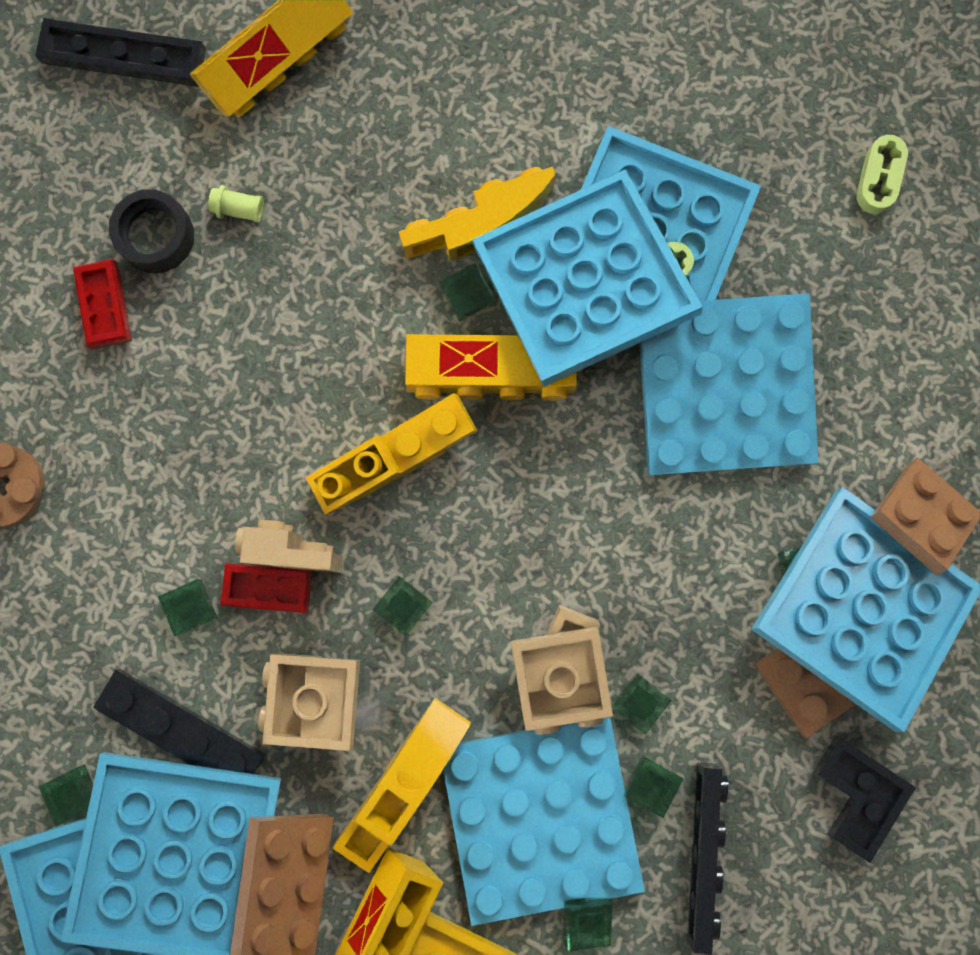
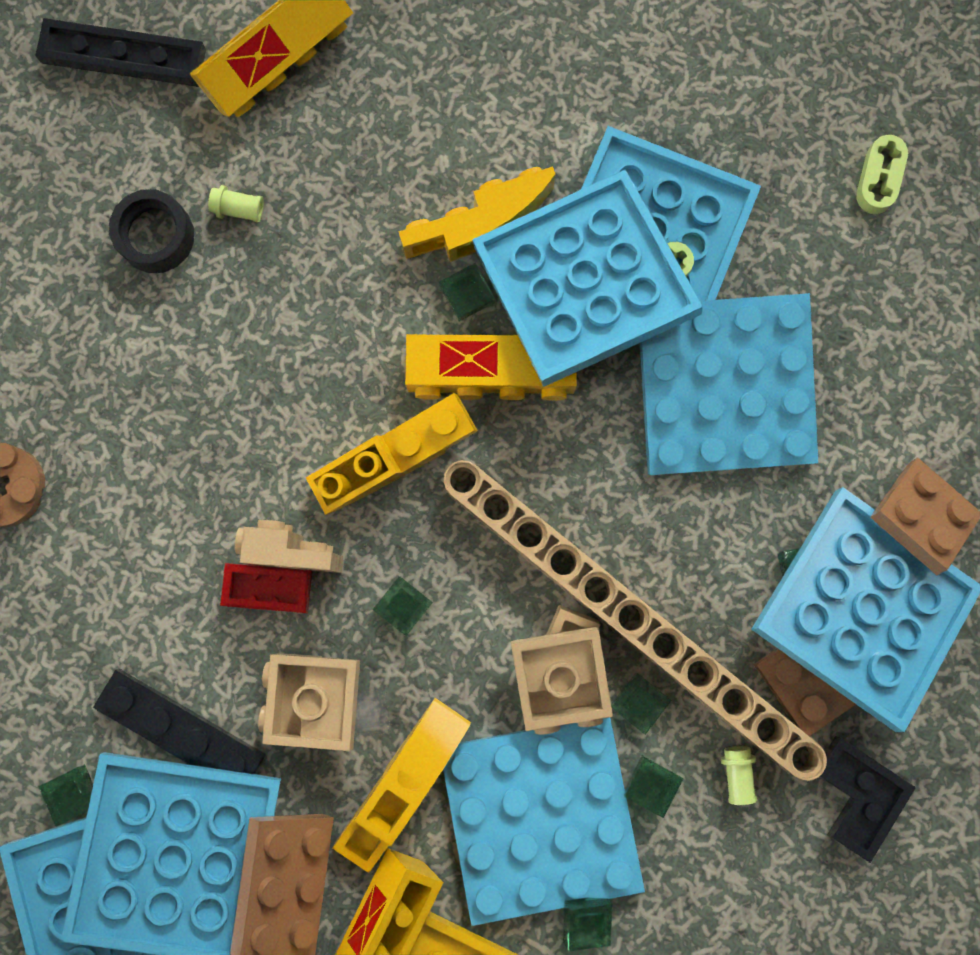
(102, 304): red plate -> none
(187, 607): clear green plate -> none
(706, 875): black plate -> none
(719, 680): none -> tan beam
(740, 775): none -> yellowish green pin

